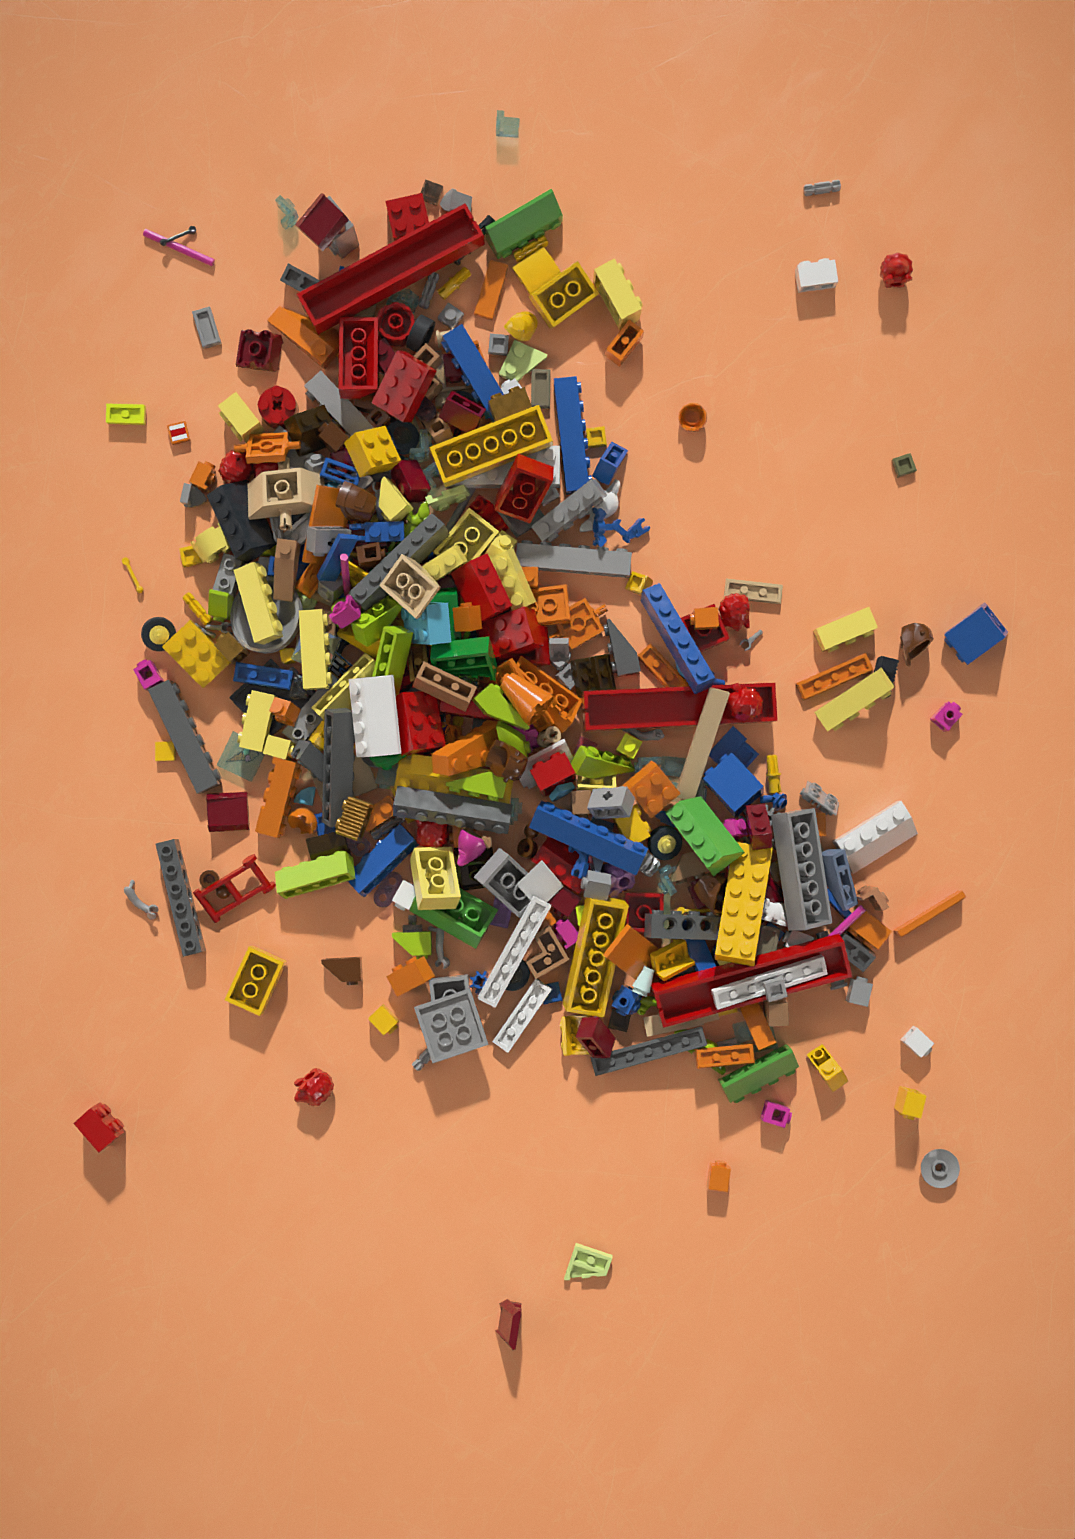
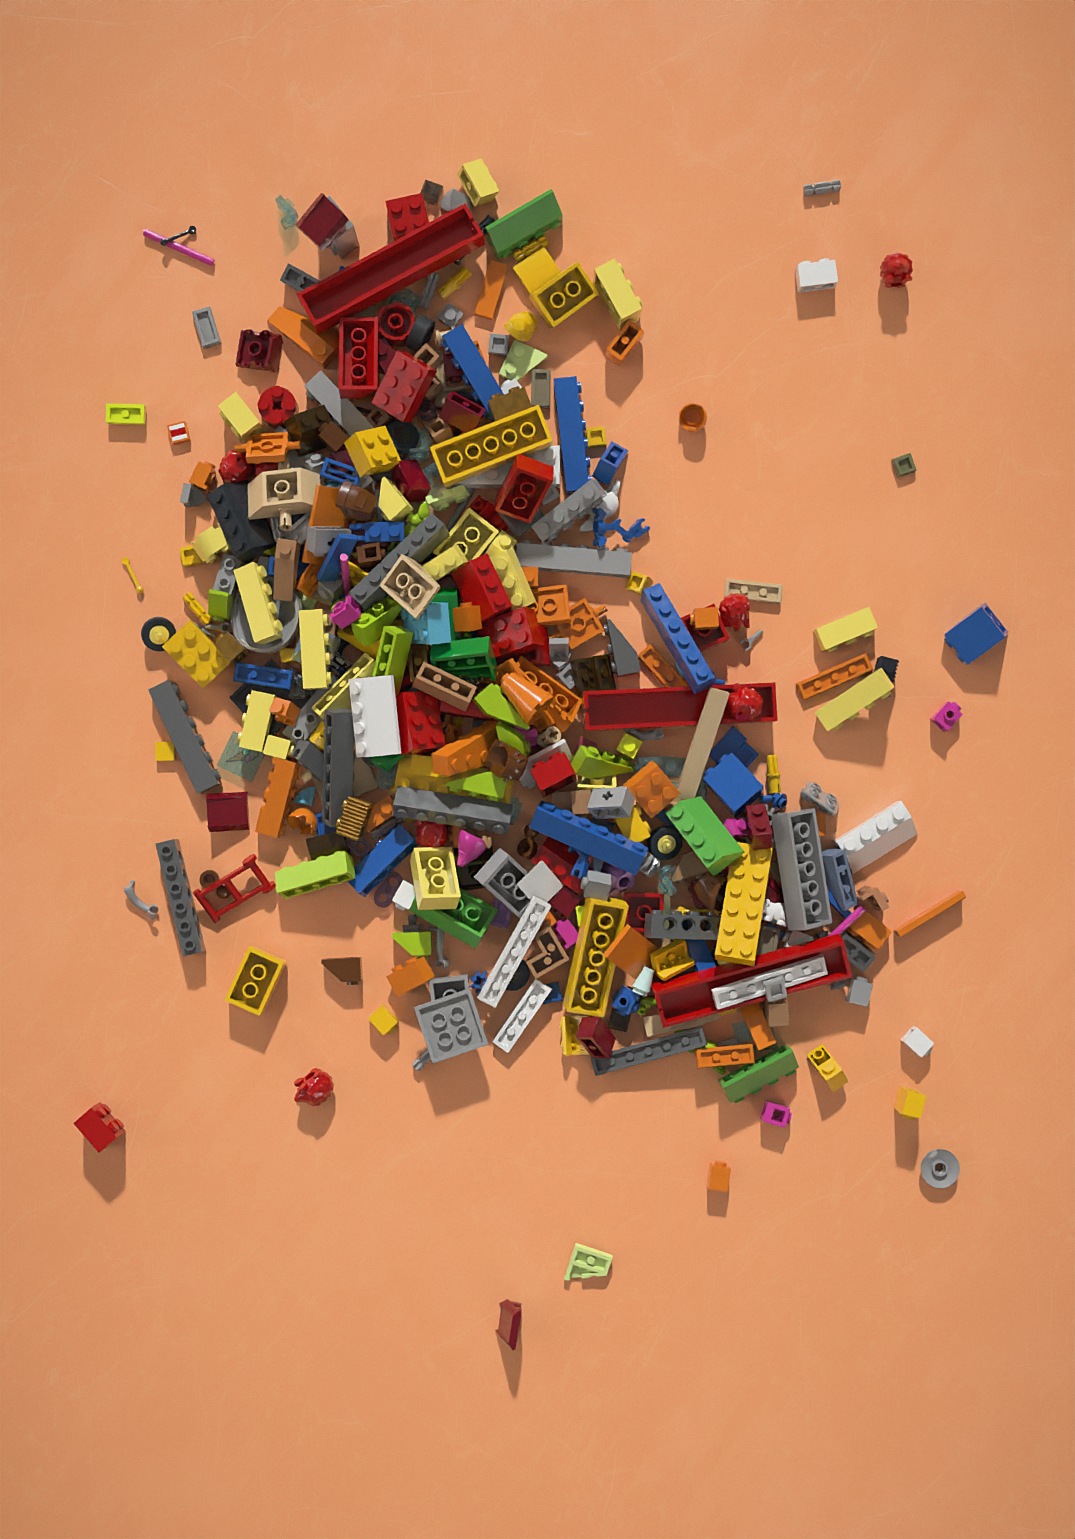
(141, 671): dark pink brick -> none
(478, 182): none -> light yellow brick
(506, 125): clear light blue panel -> none
(561, 791): medium azure tile -> none
(914, 640): reddish brown helmet -> none

